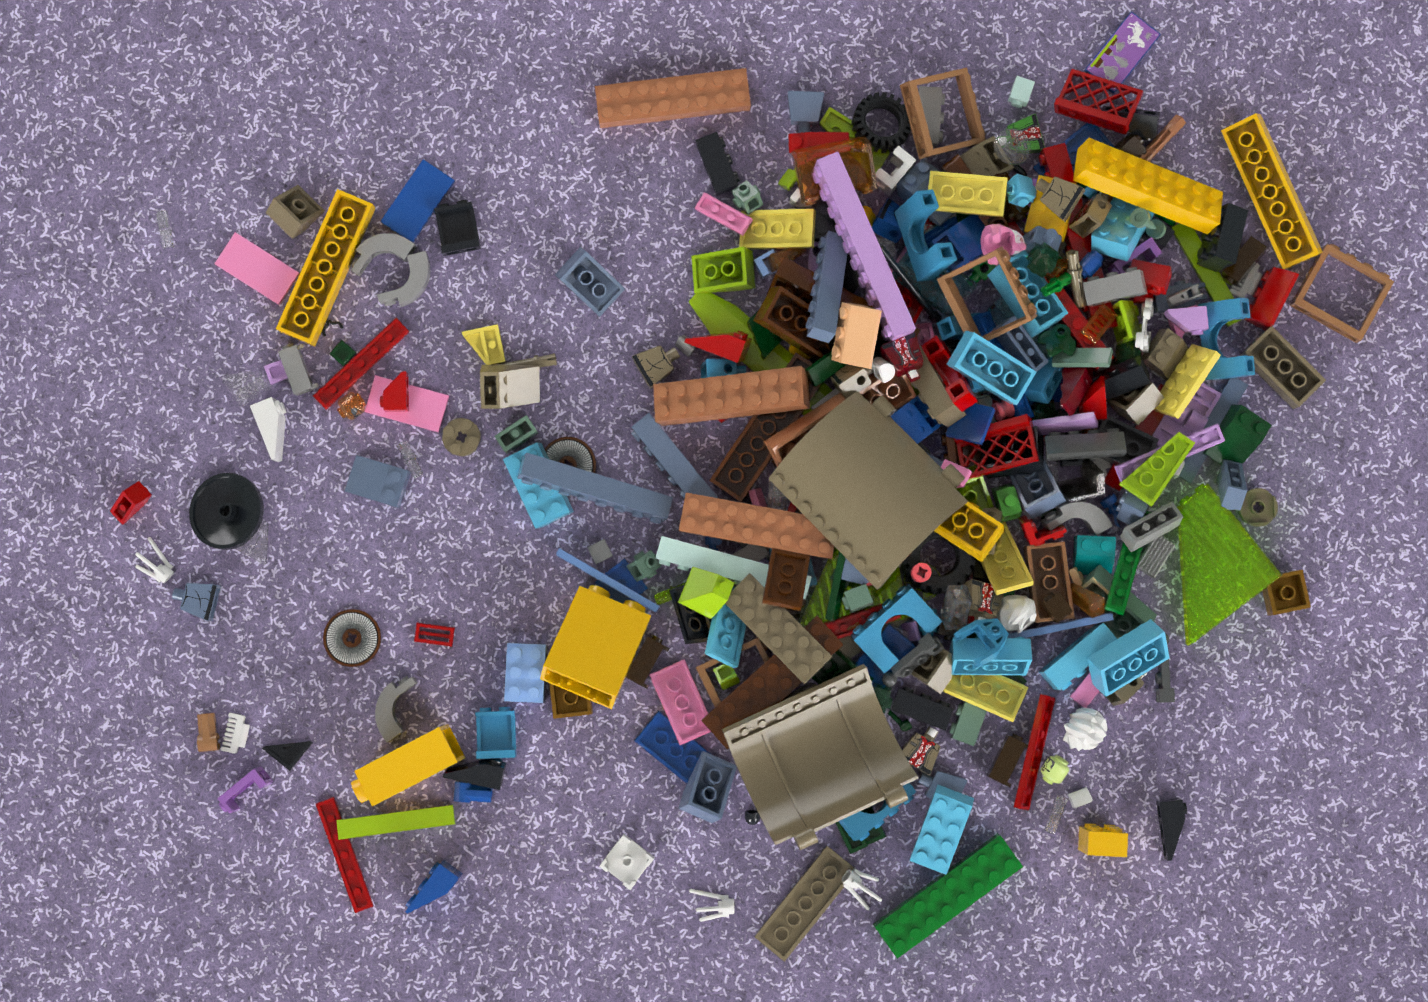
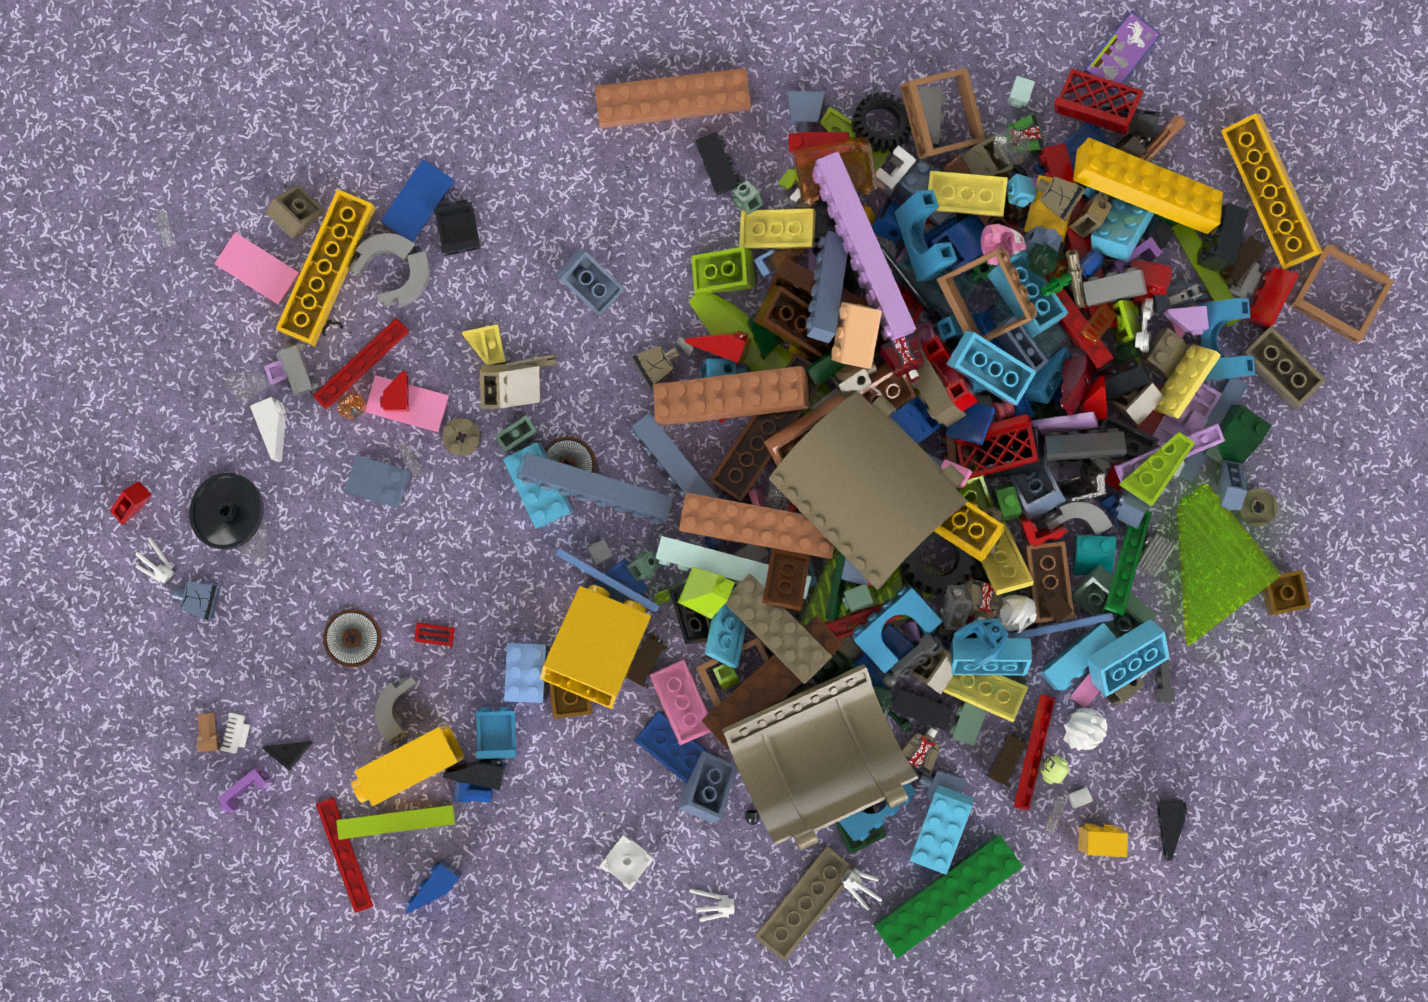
(342, 353): dark green tile -> none
(723, 214): bright pink tile -> none
(882, 369): white brick -> none
(917, 573): coral wheel -> none
(1057, 342): dark green plate -> none
(1076, 576): tan tile -> none
(1084, 358): sand green tile -> none
(1087, 600): clear orange slope -> none
(1141, 218): sand green wheel -> none
(1151, 526): light grey brick -> none

